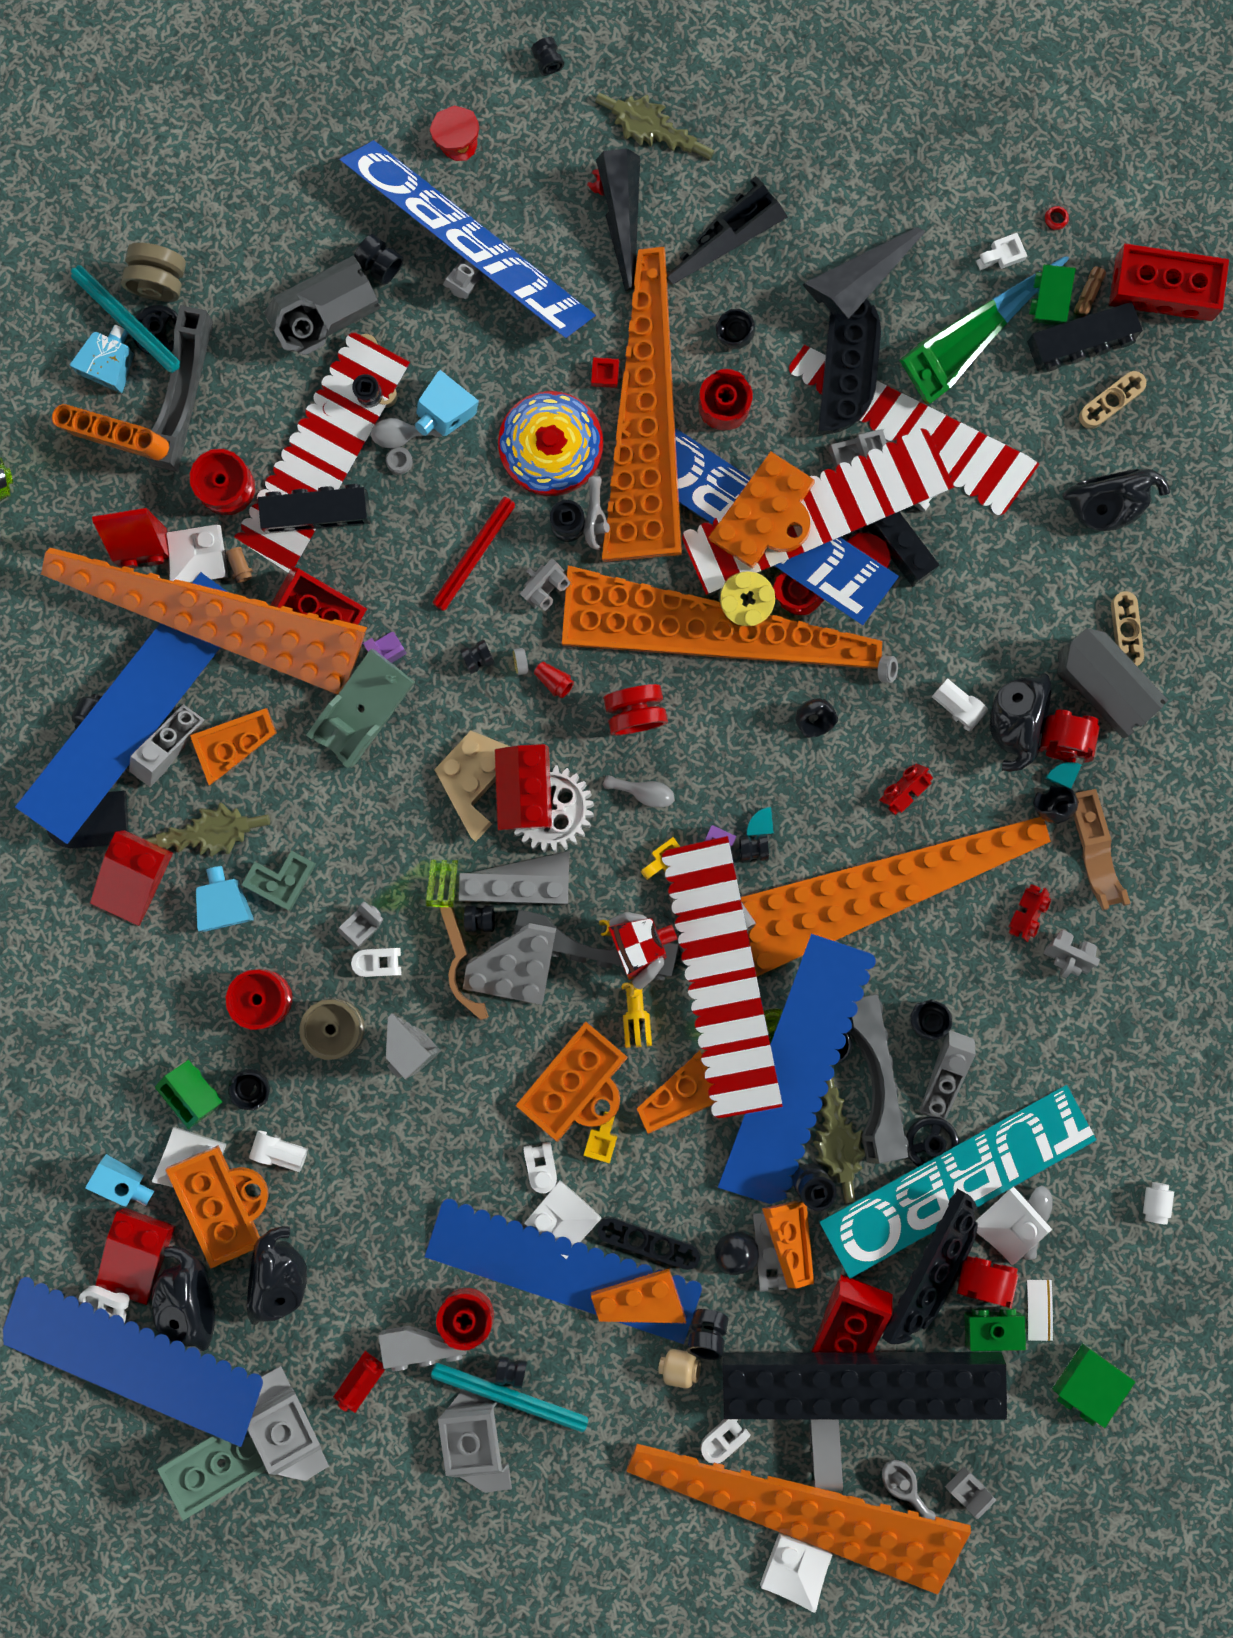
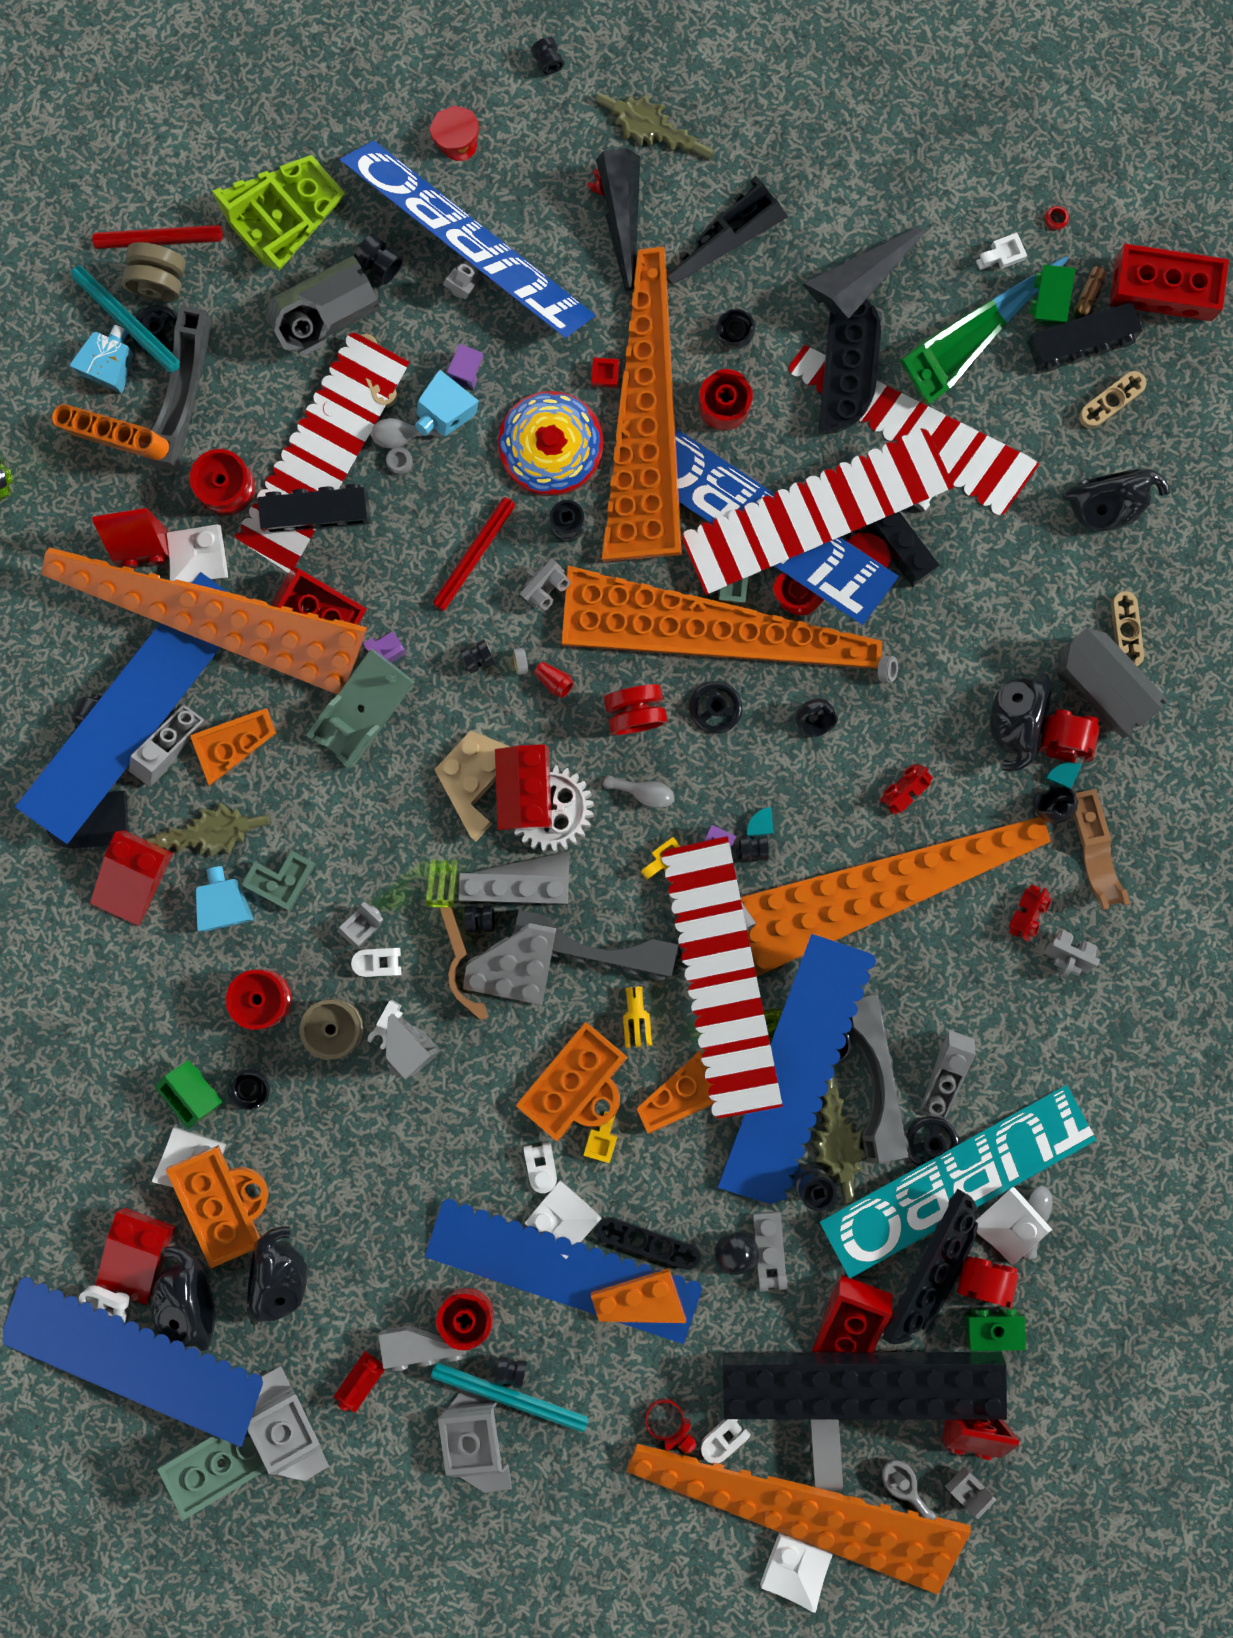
(107, 1182): medium azure torso -> none
(157, 236): none -> red axle
(239, 565): medium nougat pin -> none
(276, 1151): white piece -> none
(279, 208): none -> lime wedge
(371, 395): black wheel -> none
(381, 1028): none -> white plate
(465, 366): none -> medium lavender panel
(595, 523): light grey piece -> none
(638, 947): torso -> none
(679, 1368): tan head -> none
(685, 1441): none -> red piece
(707, 1339): black wheel -> none
(715, 698): none -> black piece
(751, 613): light yellow brick -> none
(766, 512): orange plate -> none
(791, 1240): orange wing -> none
(861, 445): light grey slope -> none
(938, 1023): black hair -> none
(962, 707): white piece -> none
(980, 1437): none -> red slope
(1040, 1310): white sticker -> none
(1092, 1386): green piece -> none
(1158, 1203): white brick -> none

